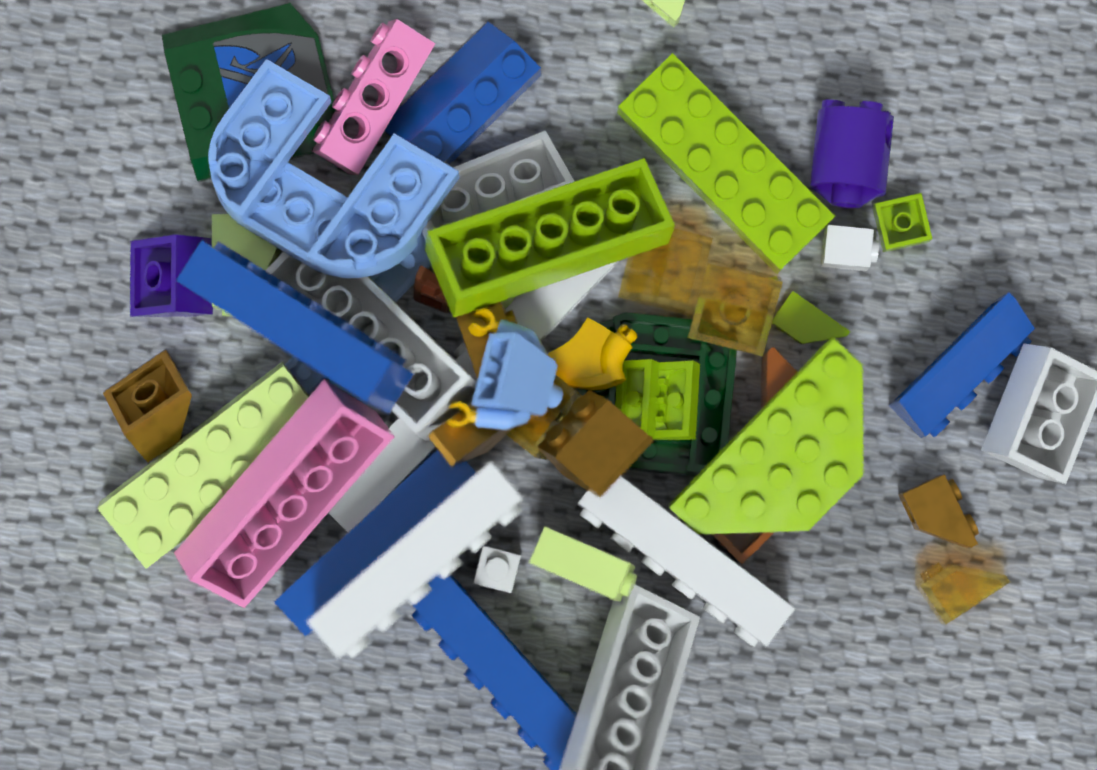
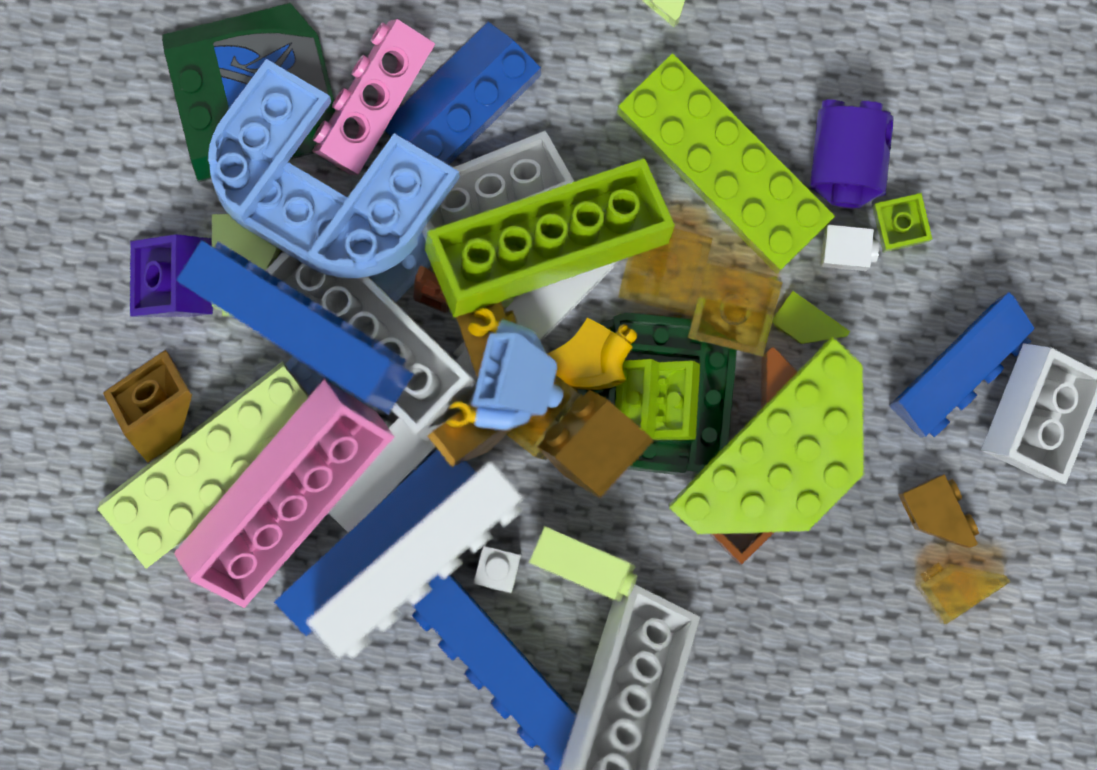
(689, 559): white brick -> none

